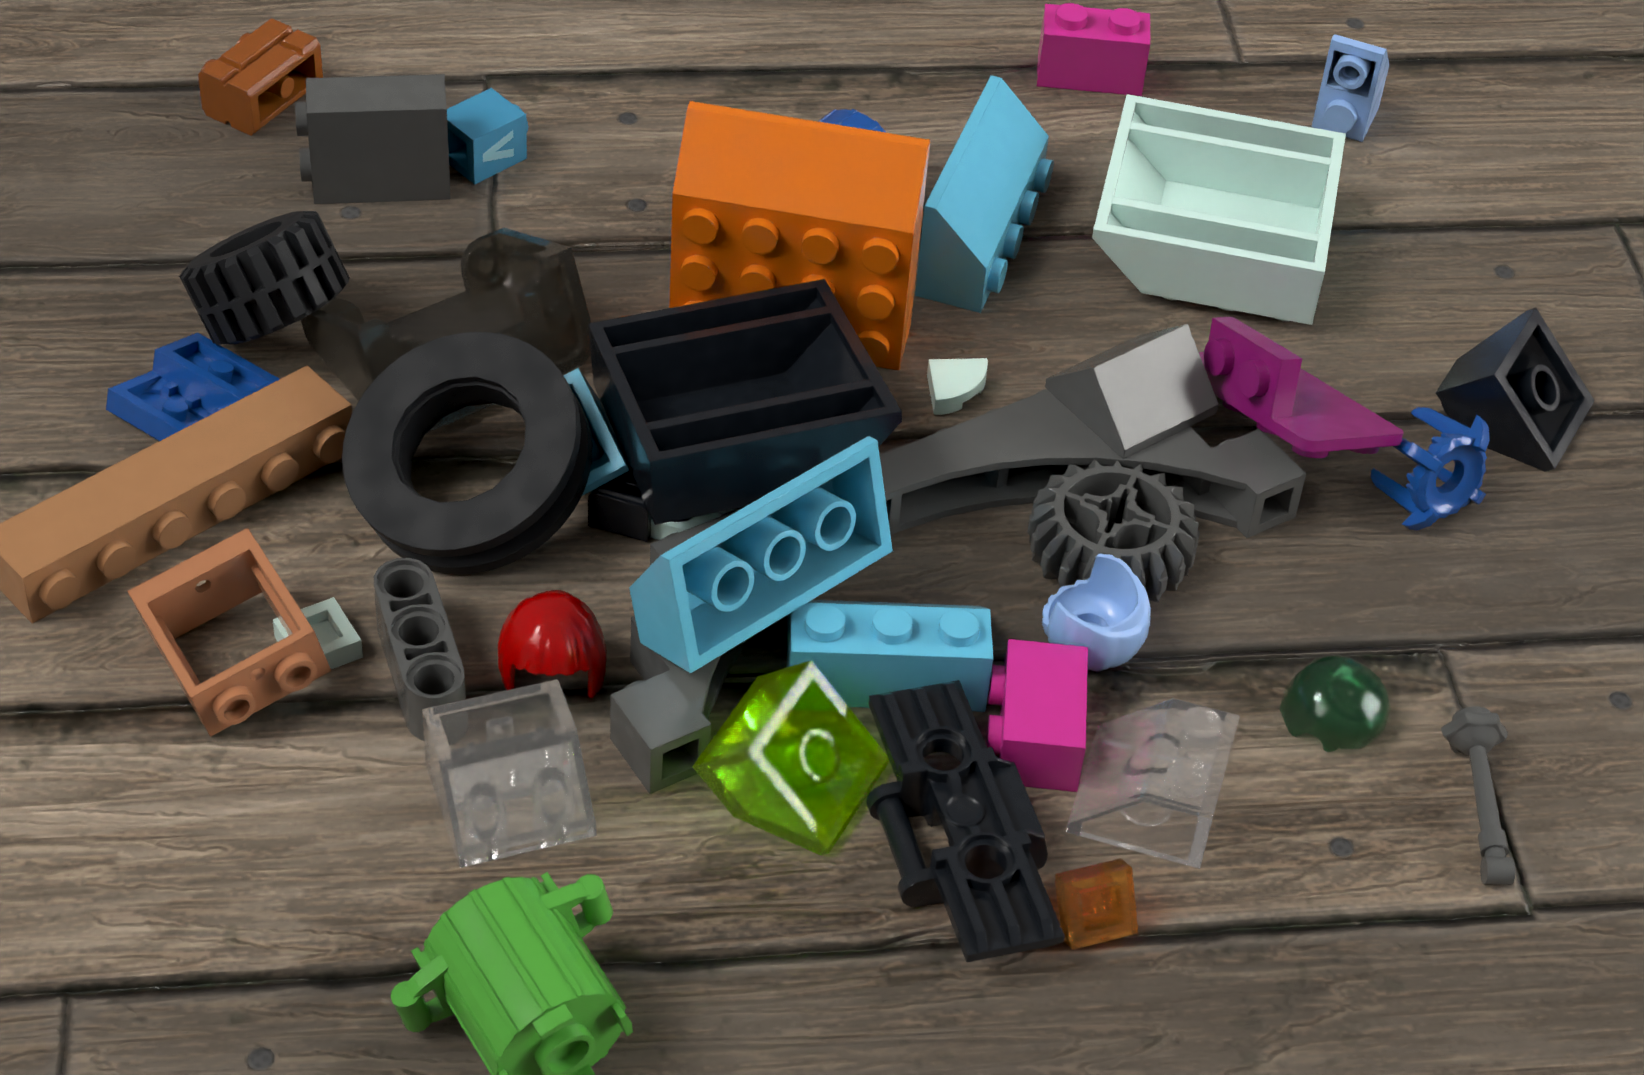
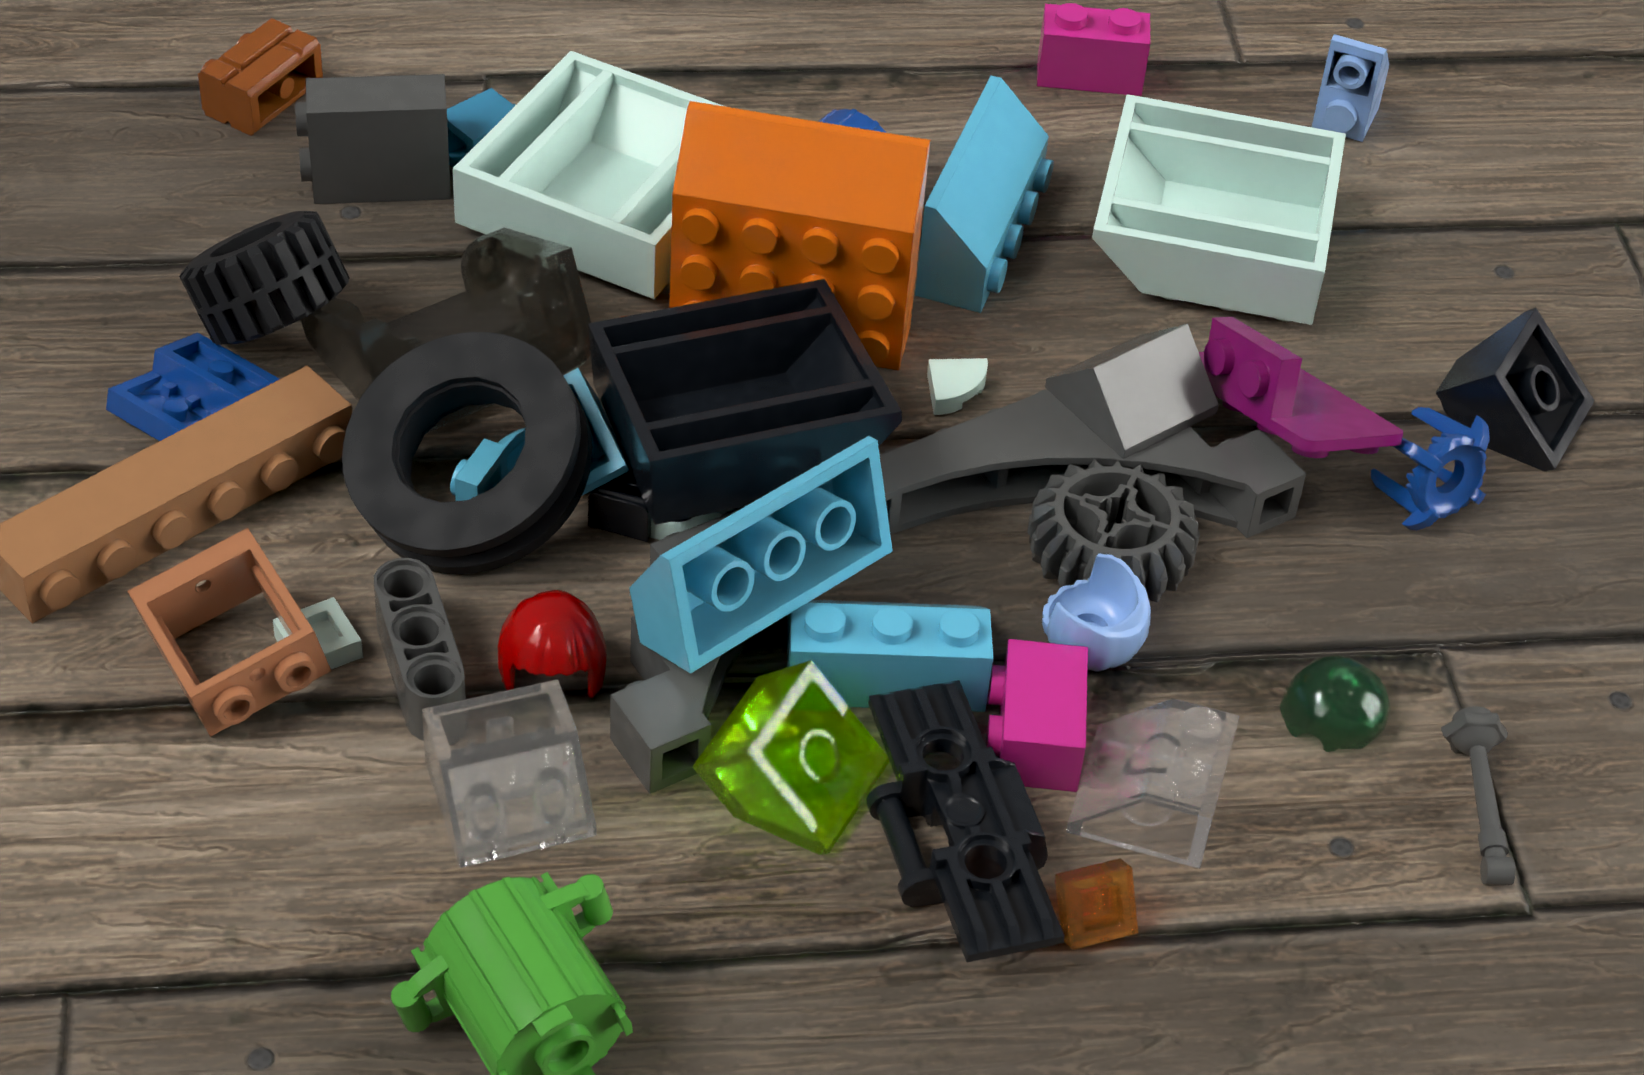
(486, 466): none -> medium azure plate
(585, 167): none -> light aqua slope

